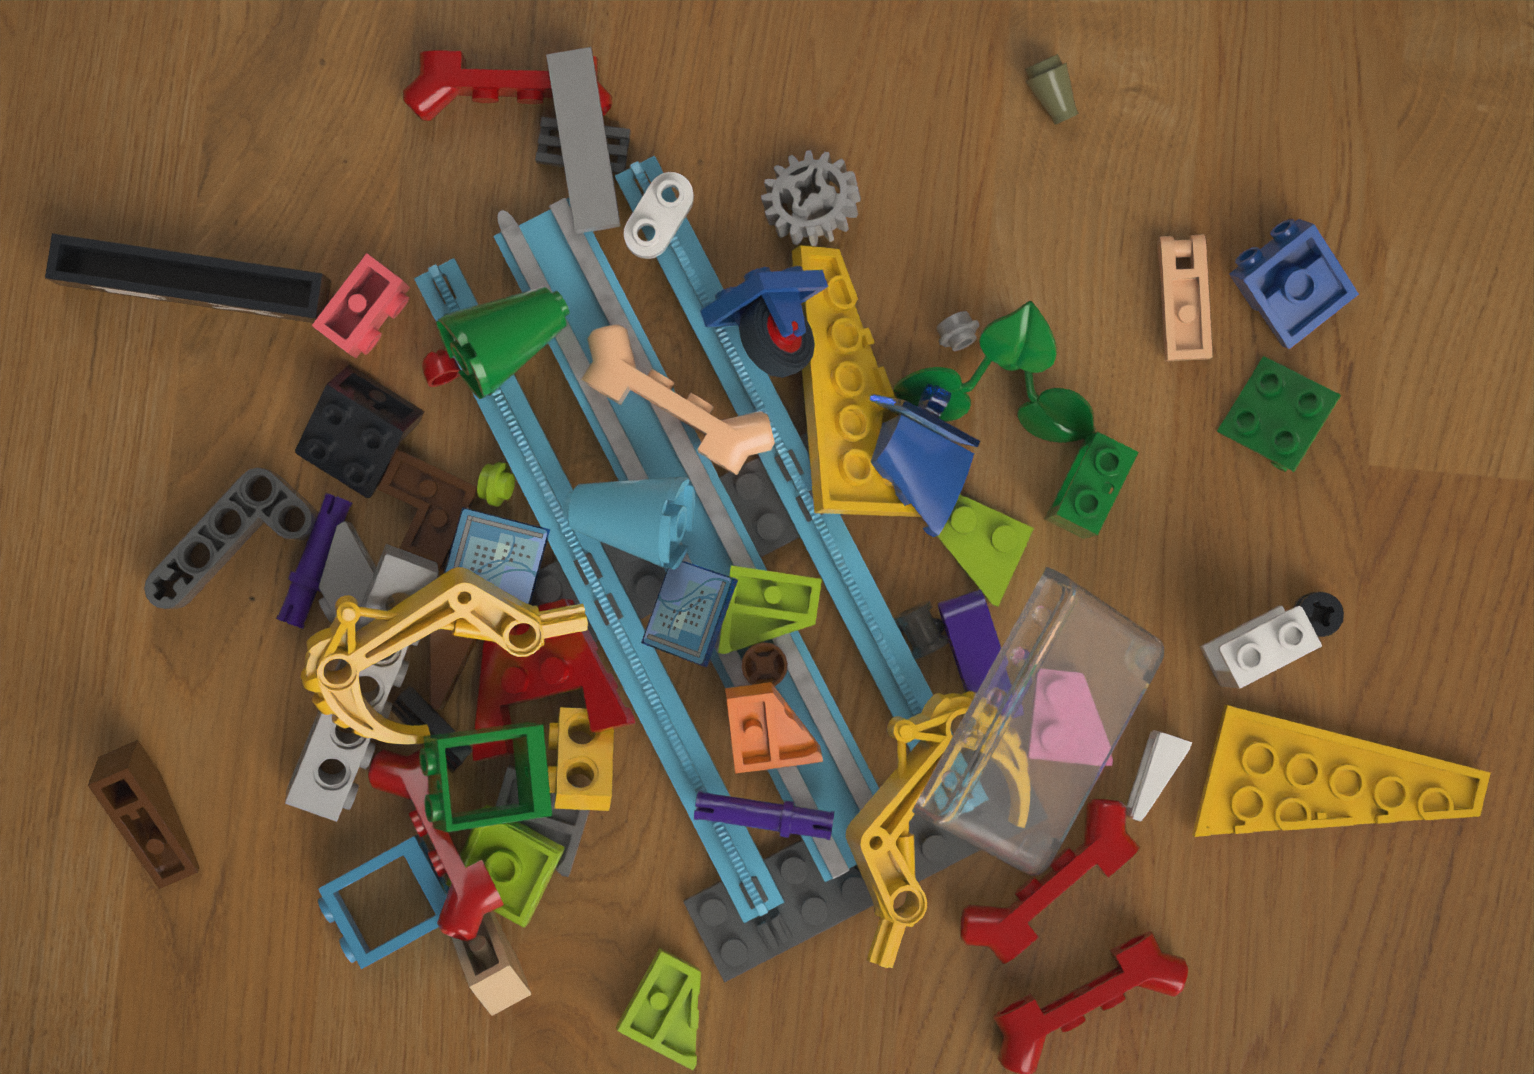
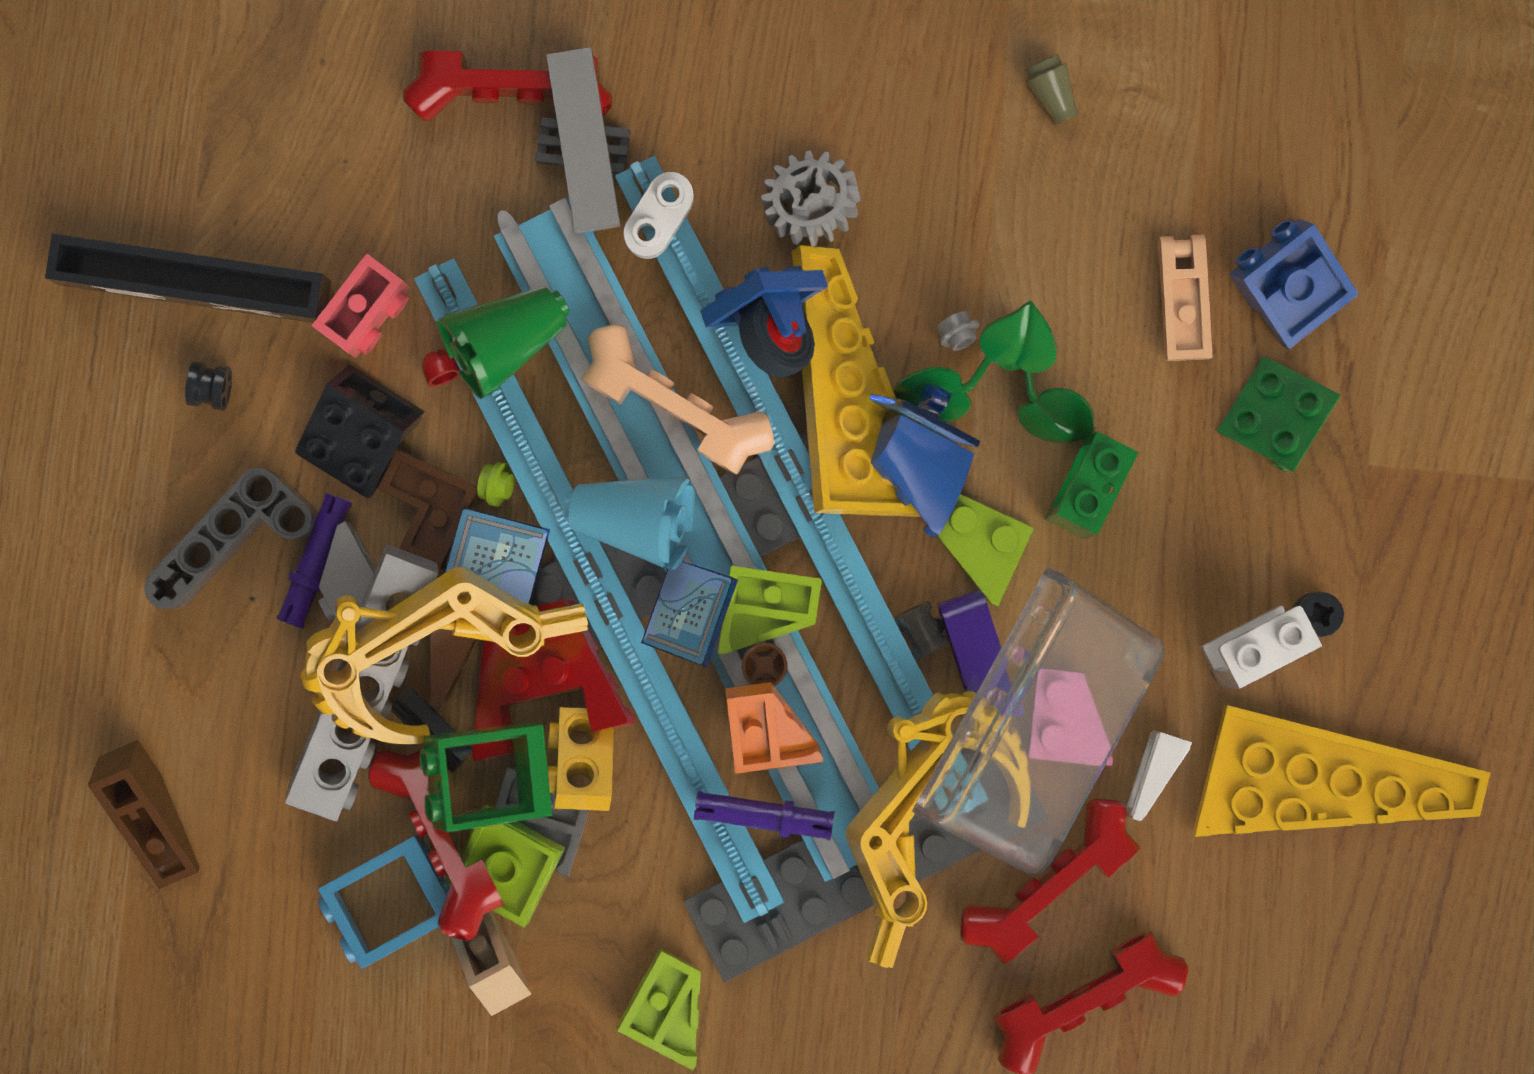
(208, 386): none -> black wheel

